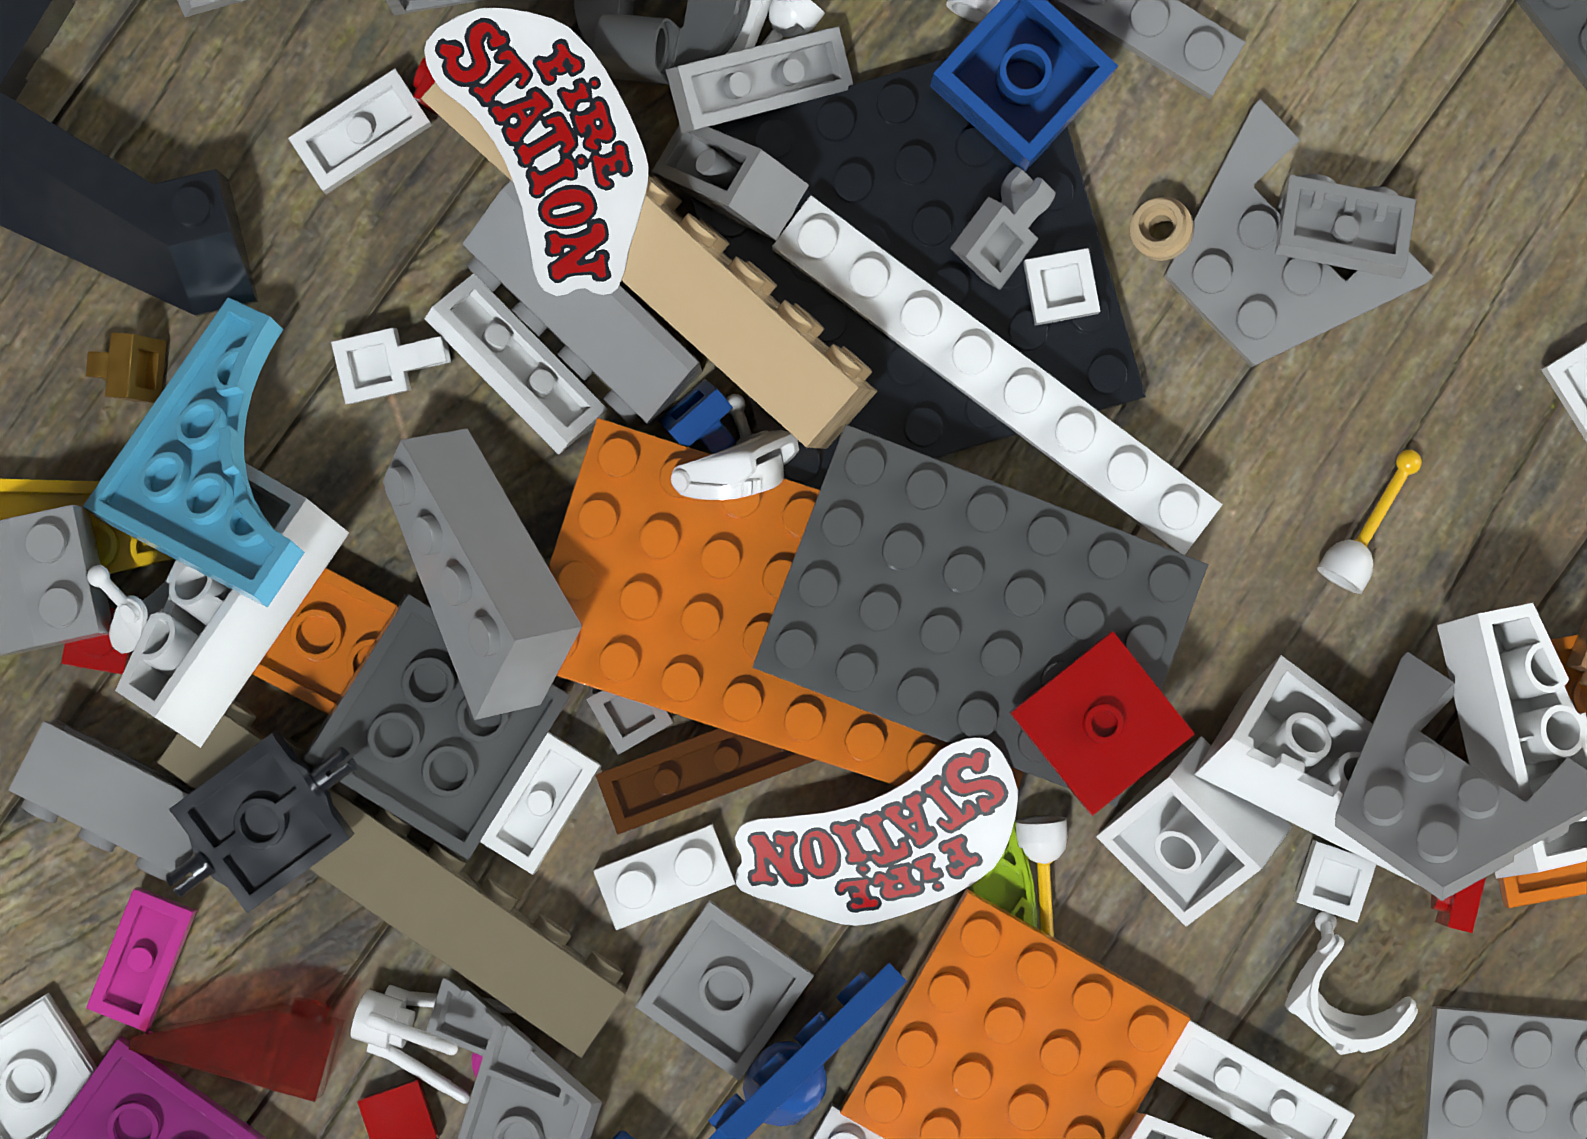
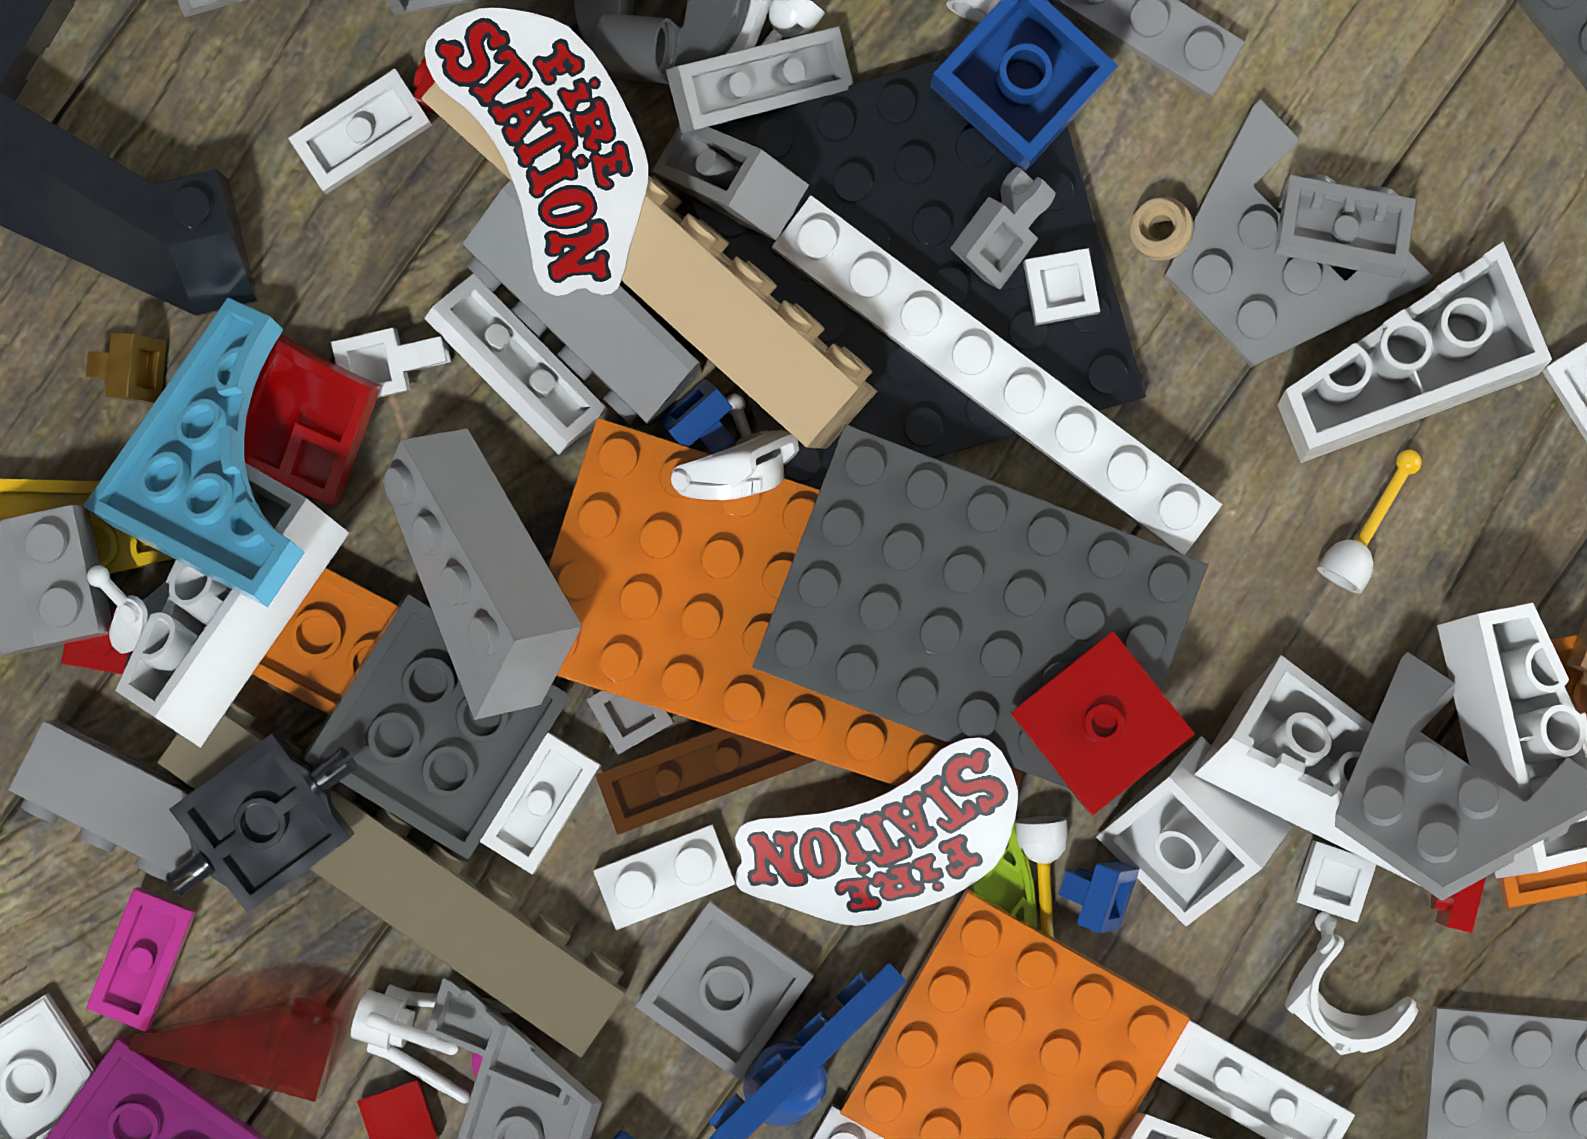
(307, 421): none -> red plate
(1101, 893): none -> blue tile
(1434, 355): none -> white wedge

